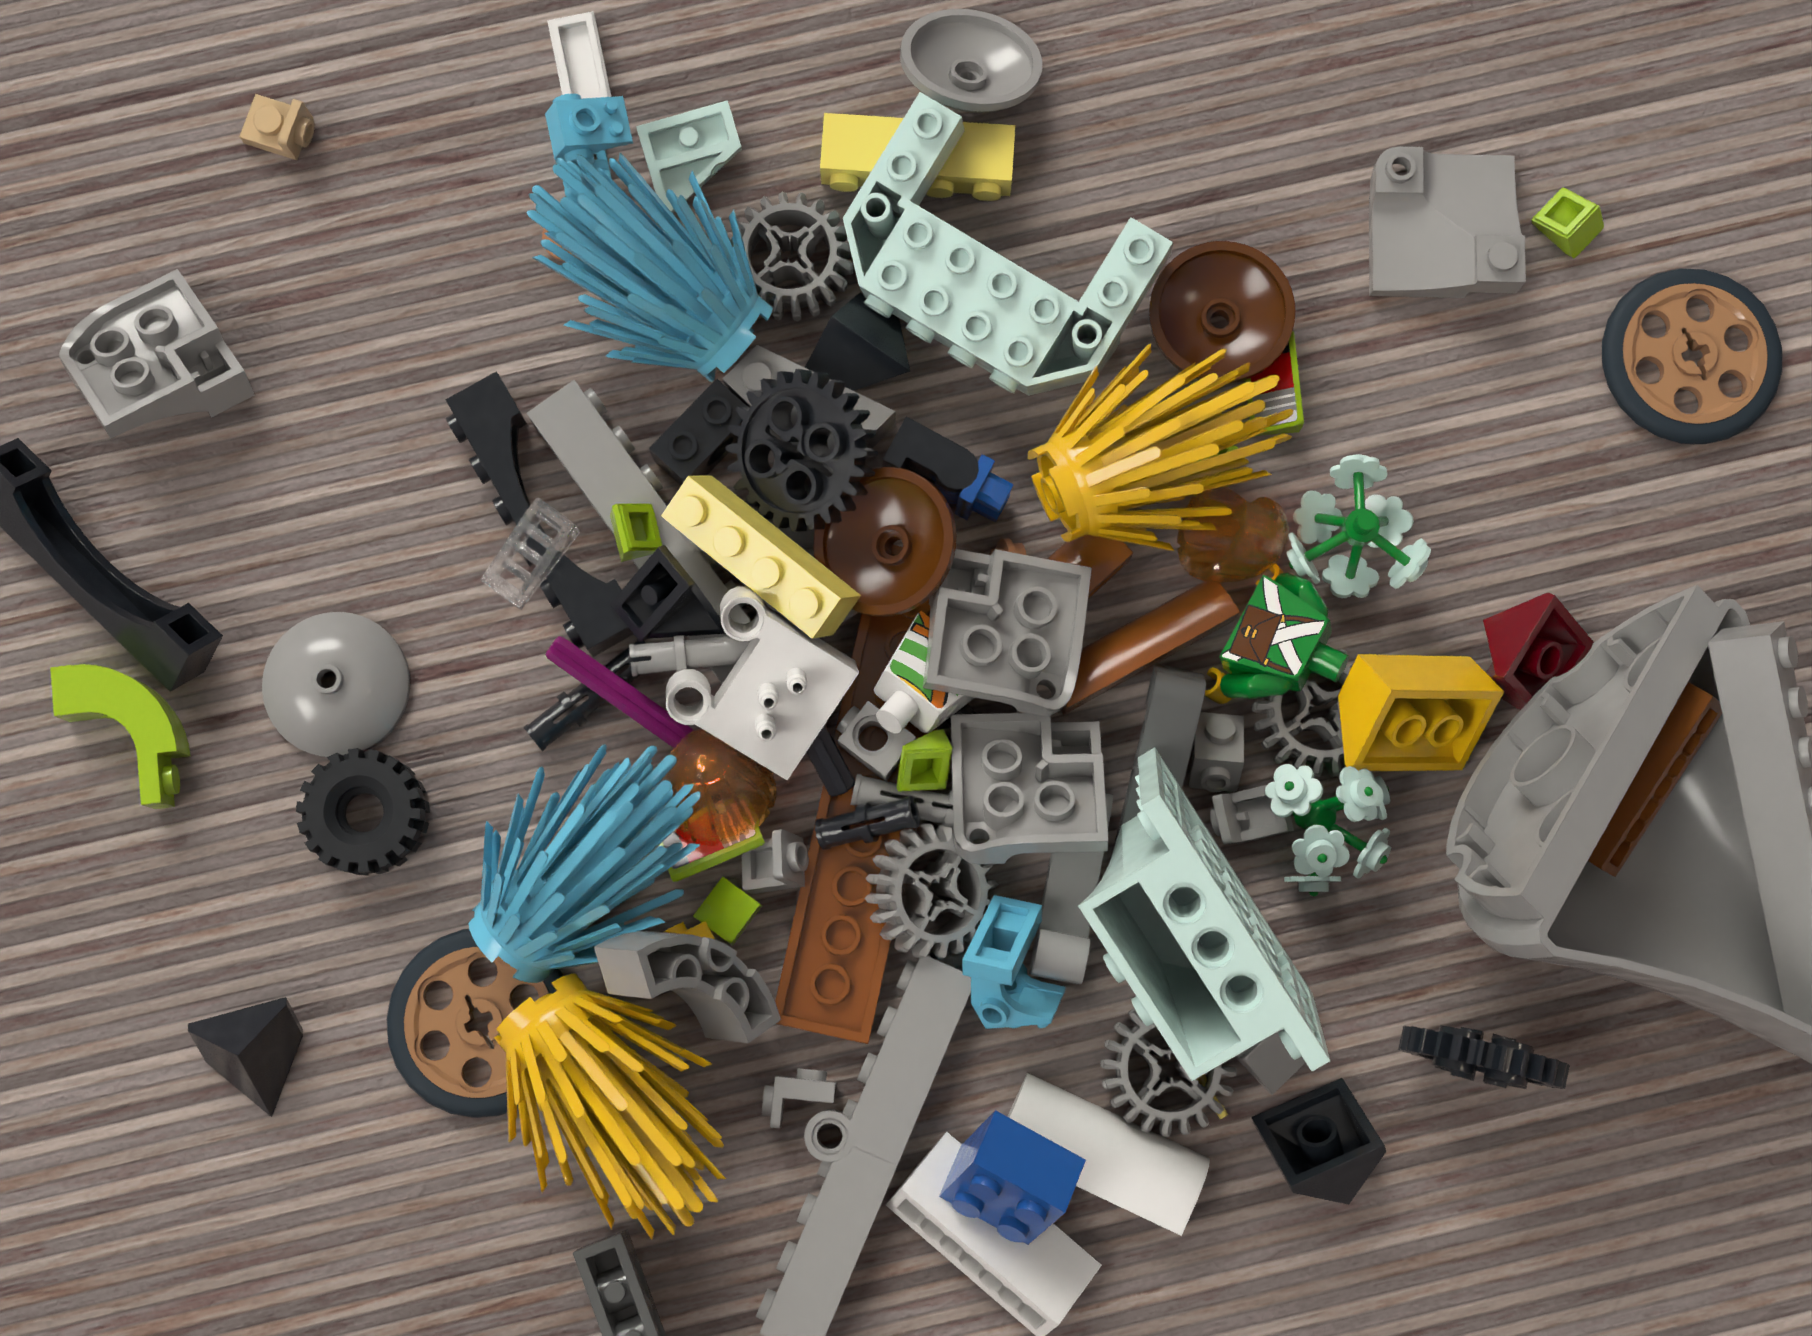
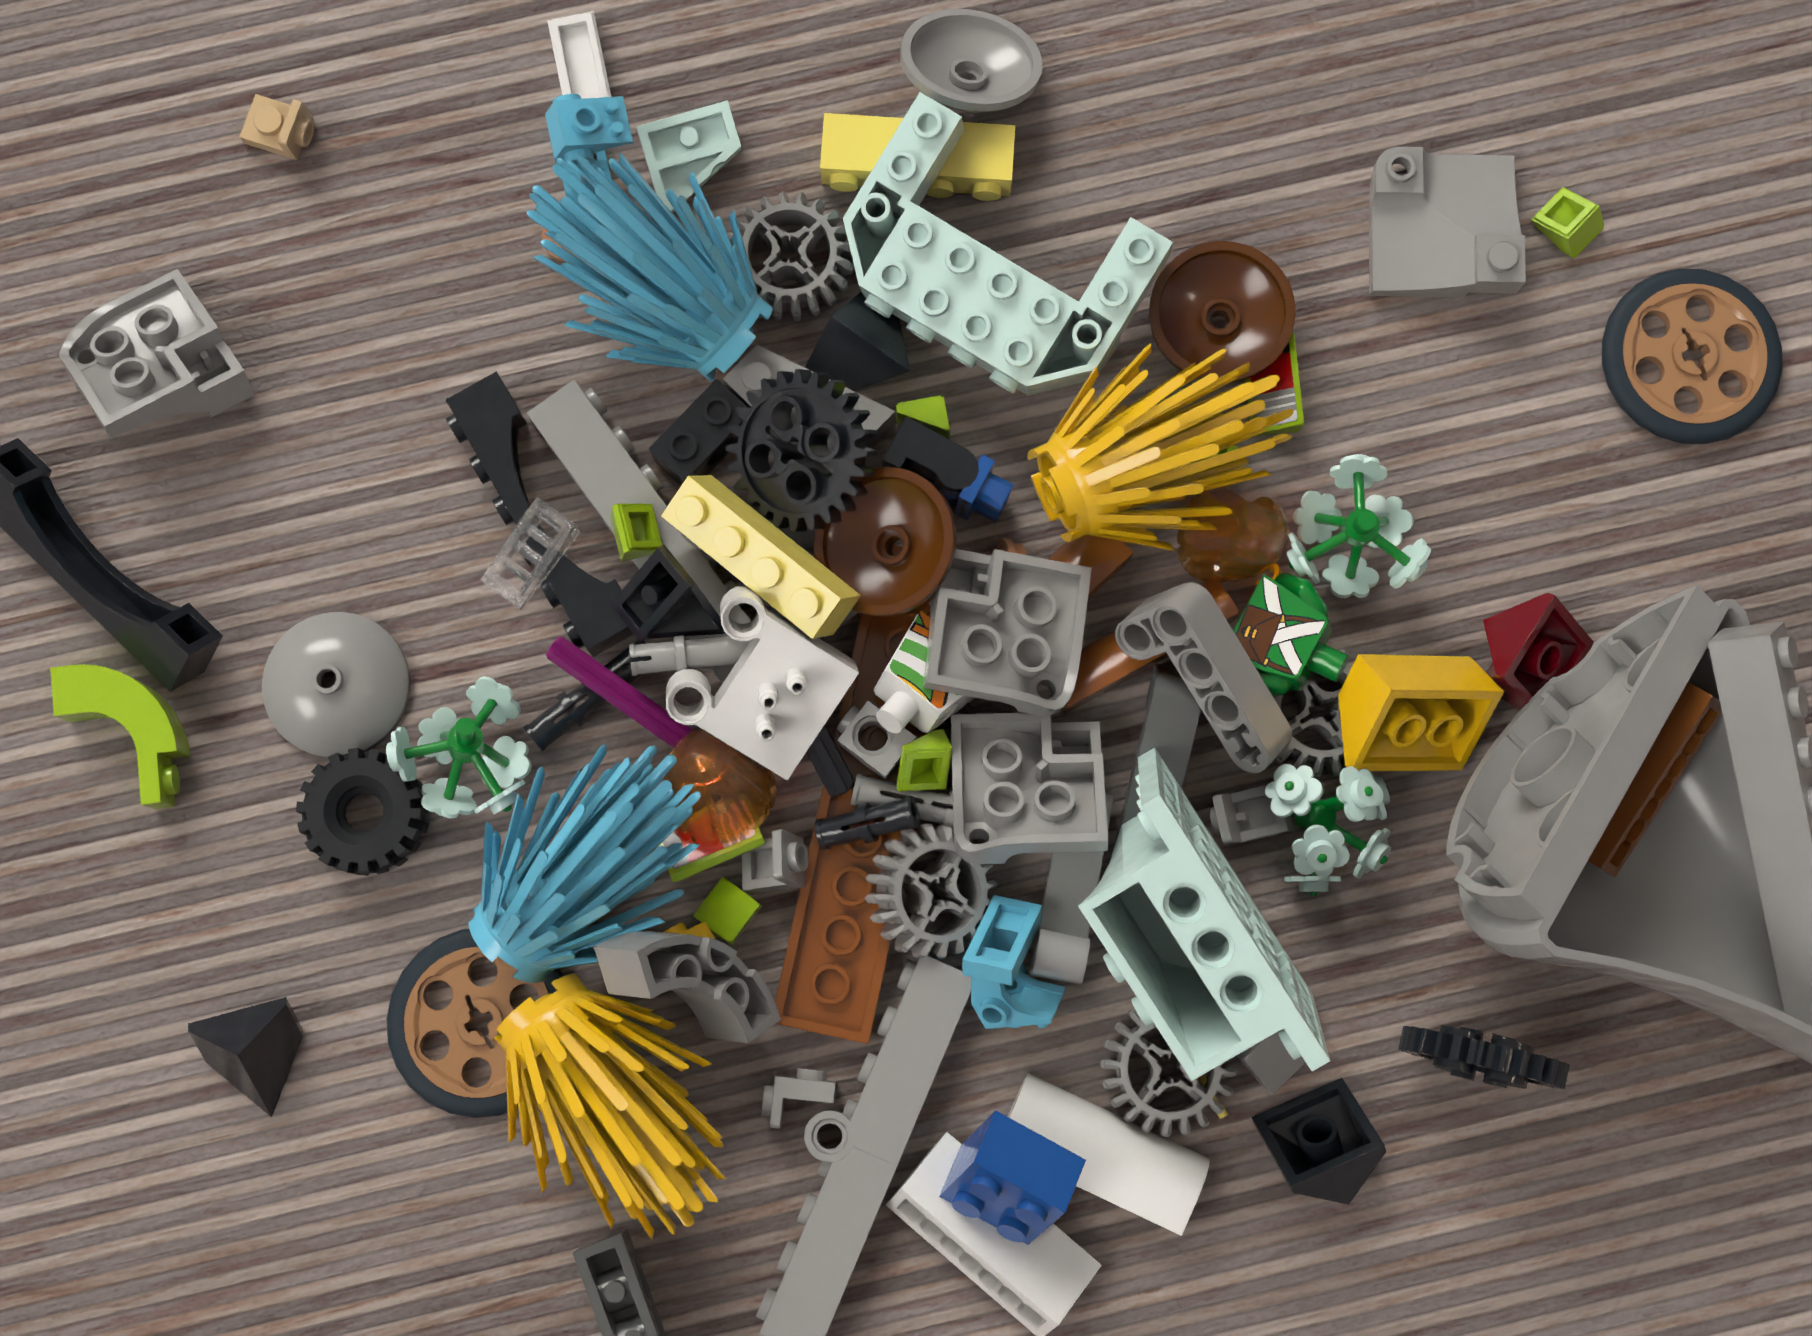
(463, 743): none -> light aqua plant
(927, 411): none -> lime slope
(1214, 668): none -> light grey beam
(1217, 752): light grey bracket -> none

